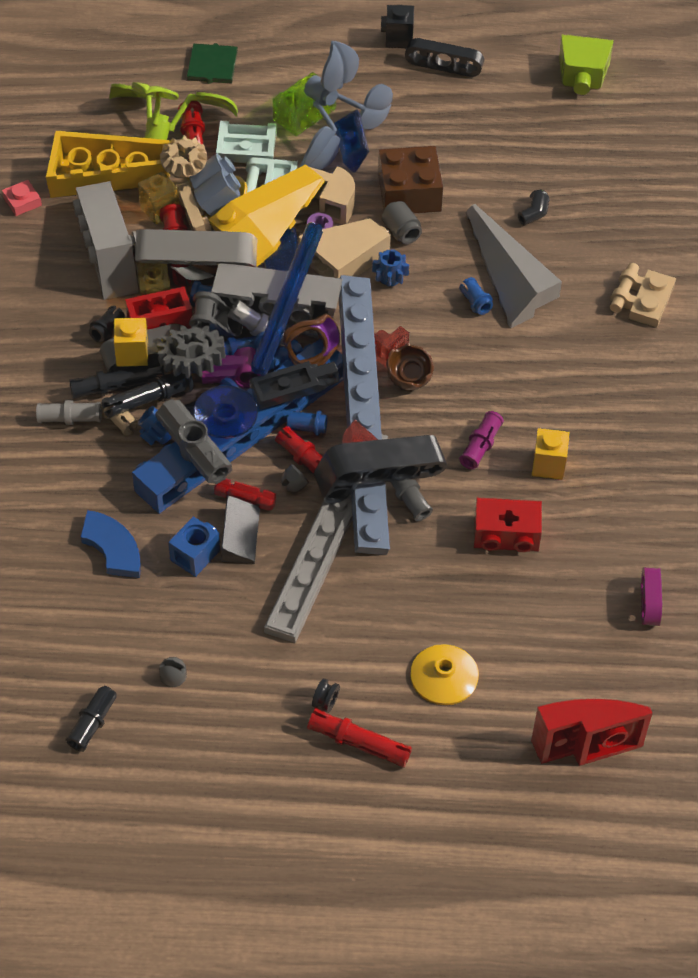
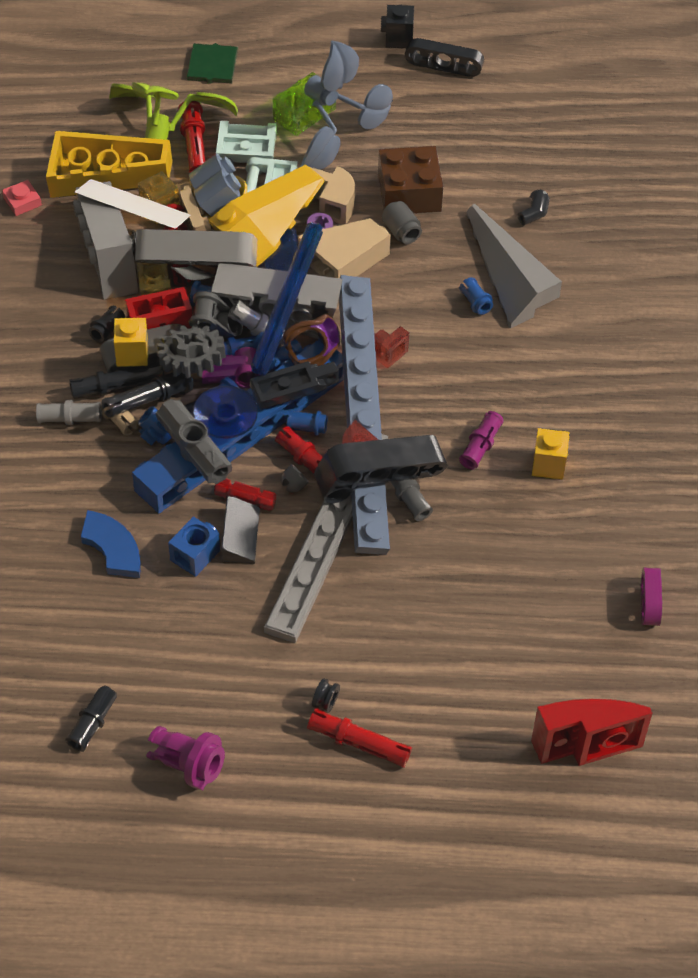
(133, 203): none -> white sticker
(171, 676): dark grey hinge -> none
(178, 165): tan gear -> none
(198, 758): none -> magenta piece
(352, 140): clear blue slope -> none
(390, 267): blue gear -> none
(409, 367): reddish brown hair -> none
(444, 686): yellow dish -> none
(507, 524): red brick -> none
(584, 62): lime torso -> none
(651, 298): tan plate -> none

